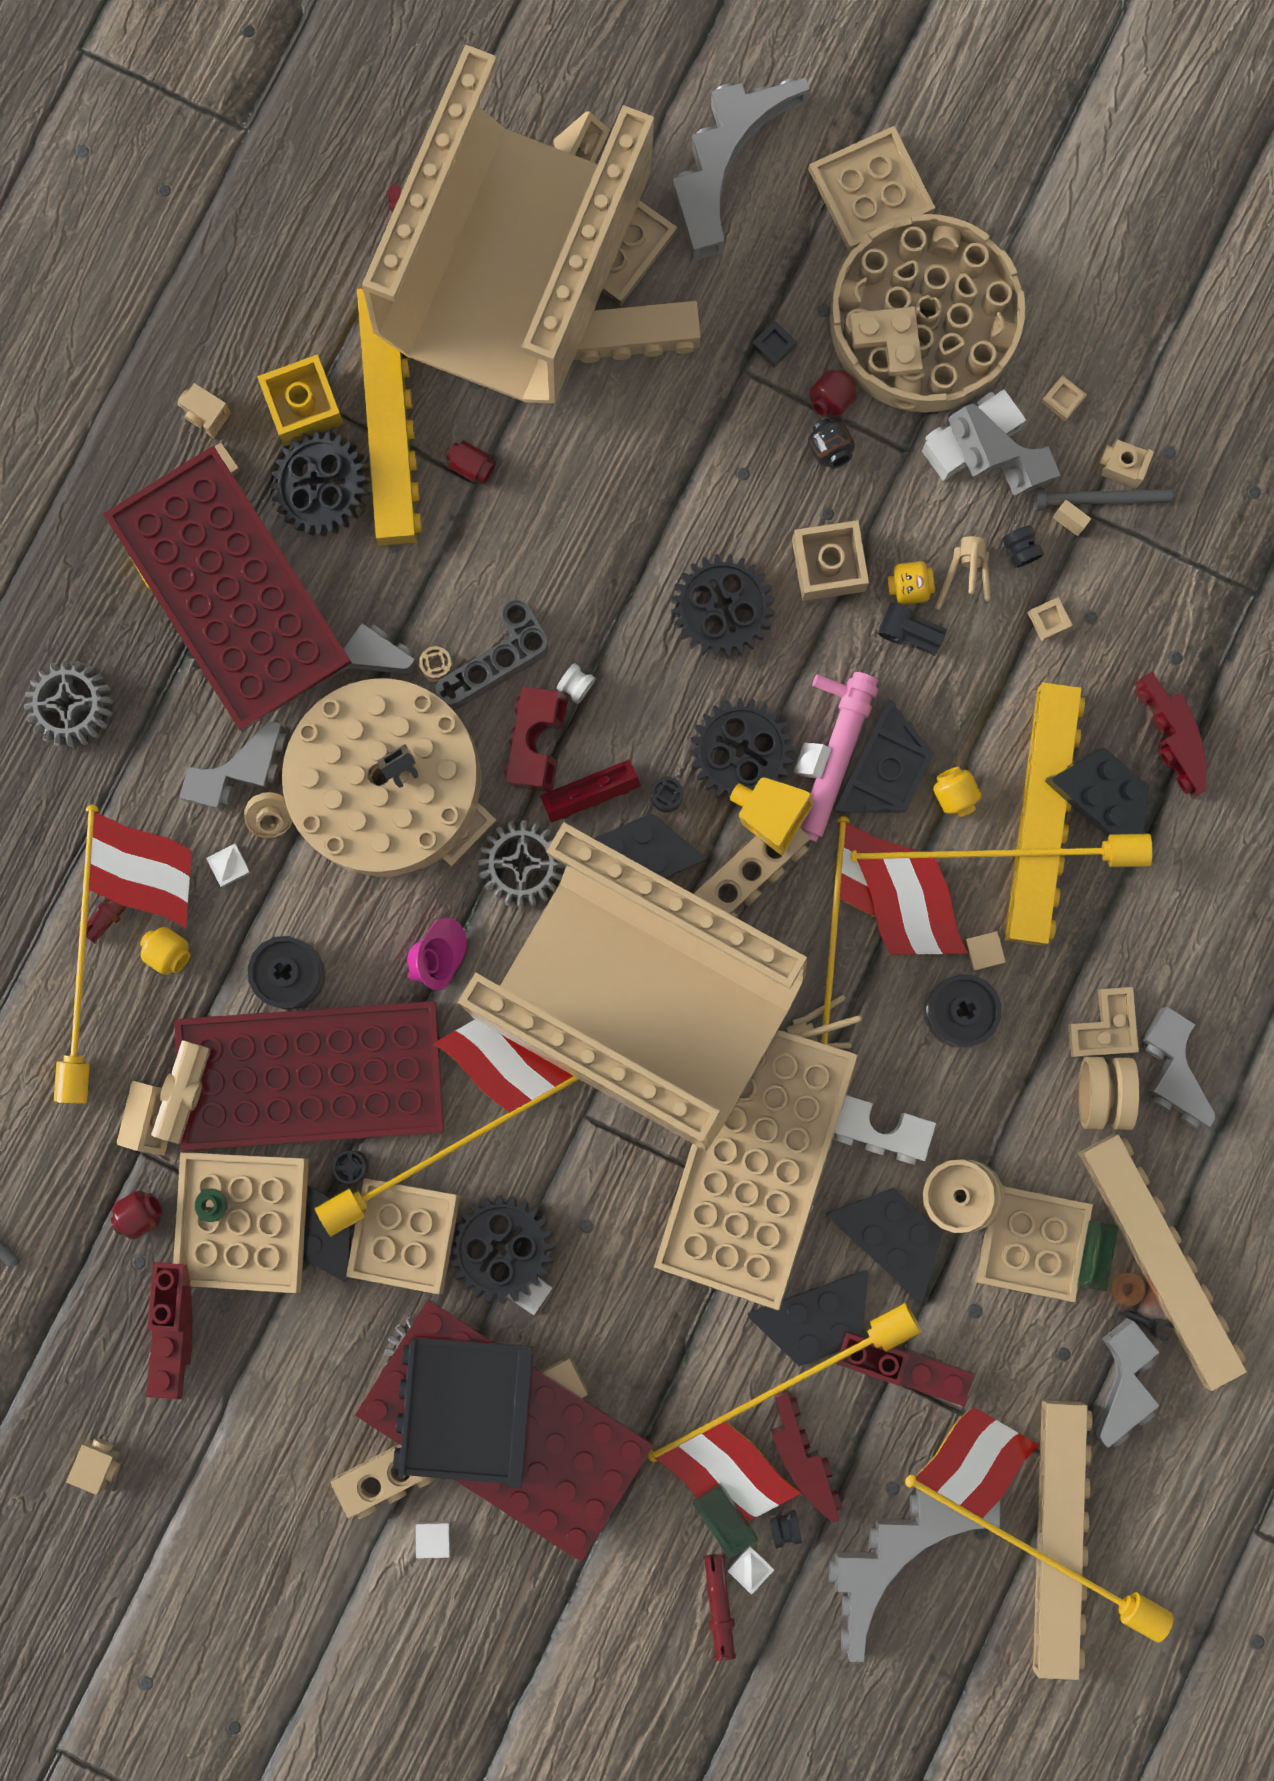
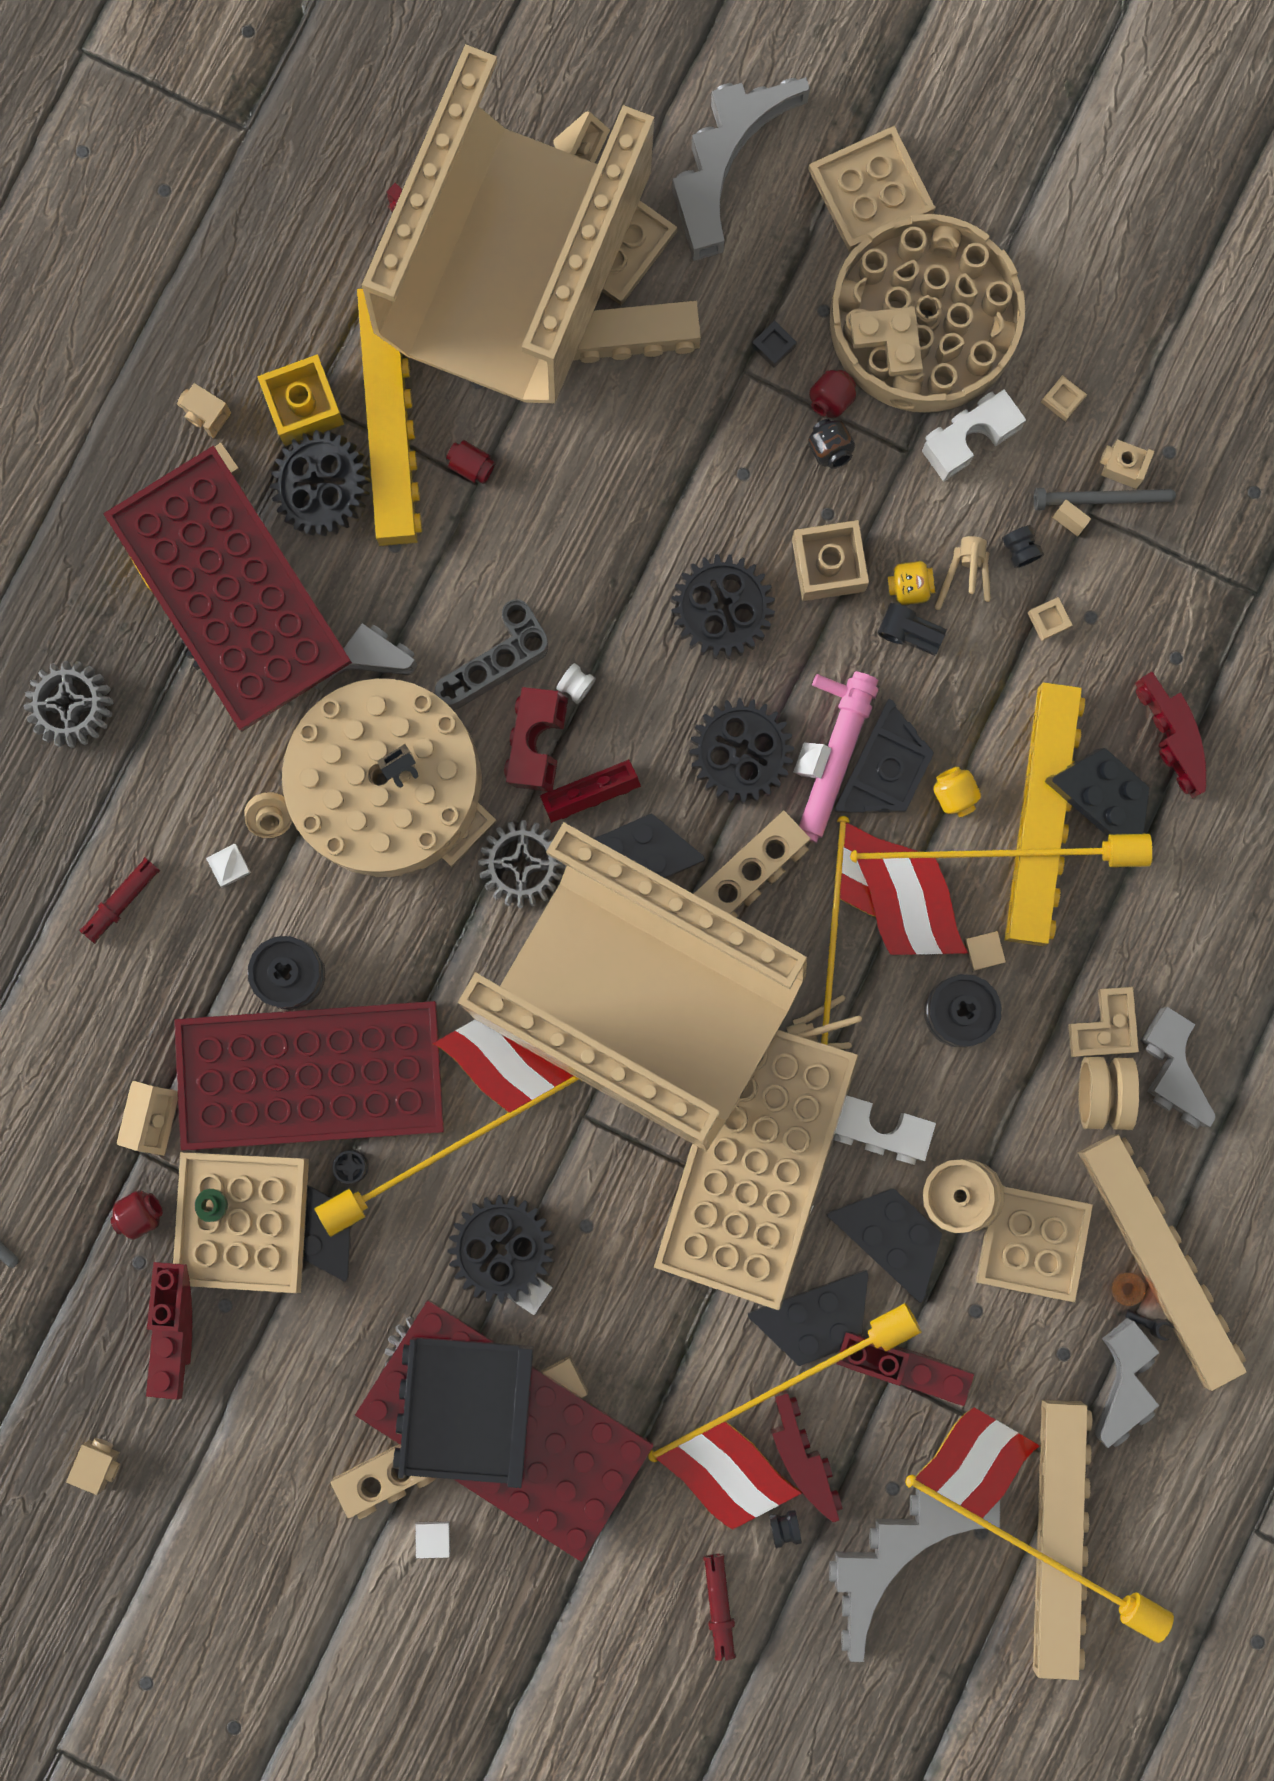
(134, 872): flag -> none
(165, 951): yellow head -> none
(181, 1092): tan piece -> none
(251, 766): light grey arch -> none
(404, 1237): tan plate -> none
(438, 954): dark pink piece -> none
(440, 667): tan wheel -> none
(665, 799): black wheel -> none
(725, 1520): clear green tile -> none
(750, 1569): white tile -> none
(772, 811): yellow torso -> none
(989, 448): light grey arch -> none
(1097, 1255): clear green tile -> none

